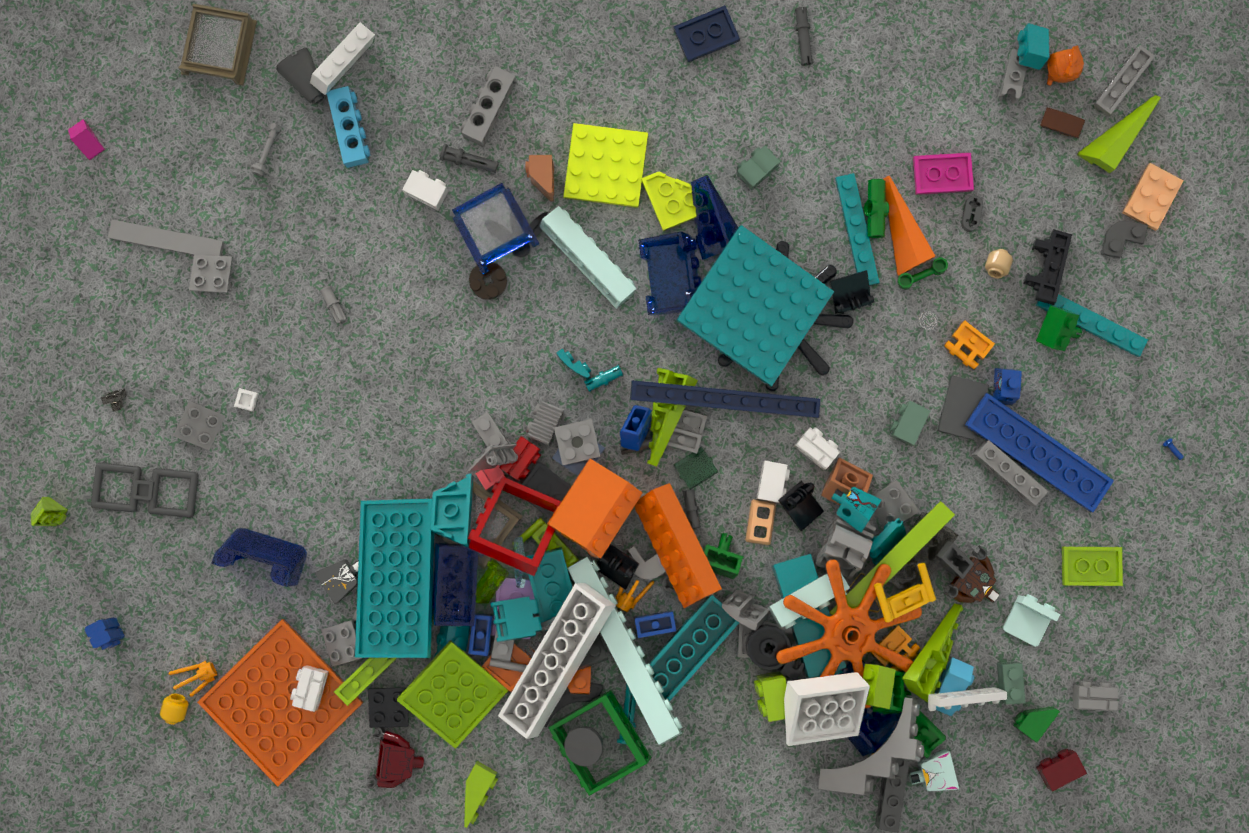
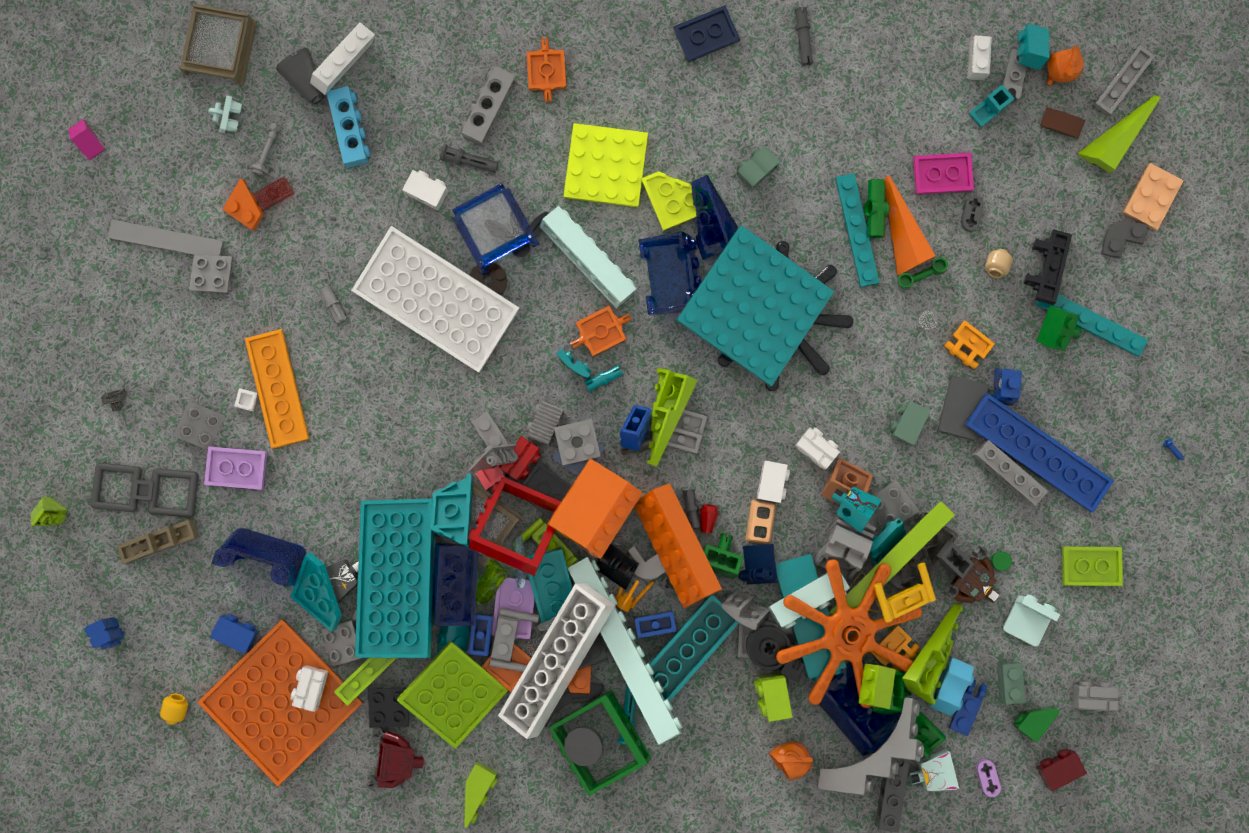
(157, 541): none -> dark tan slope
(206, 672): light orange plant -> none
(229, 107): none -> light aqua hips
(234, 633): none -> blue brick
(235, 468): none -> lavender plate
(243, 206): none -> orange wing
(273, 193): none -> clear red plate
(277, 389): none -> light orange tile
(315, 592): none -> teal plate
(435, 299): none -> white plate
(516, 618): teal plate -> none
(541, 173): nougat slope -> none
(546, 70): none -> orange plate
(601, 331): none -> orange plate
(695, 468): clear green piece -> none
(708, 517): none -> red cone
(724, 399): dark blue plate -> none
(759, 564): none -> dark blue hinge
(792, 759): none -> orange helmet
(801, 504): black hinge -> none
(824, 708): white slope -> none
(851, 292): black hinge -> none
(964, 718): none -> blue hinge
(966, 697): white hinge -> none
(979, 58): none -> white brick
(983, 779): none -> lavender beam
(991, 106): none -> teal brick
(1001, 561): none -> green tile

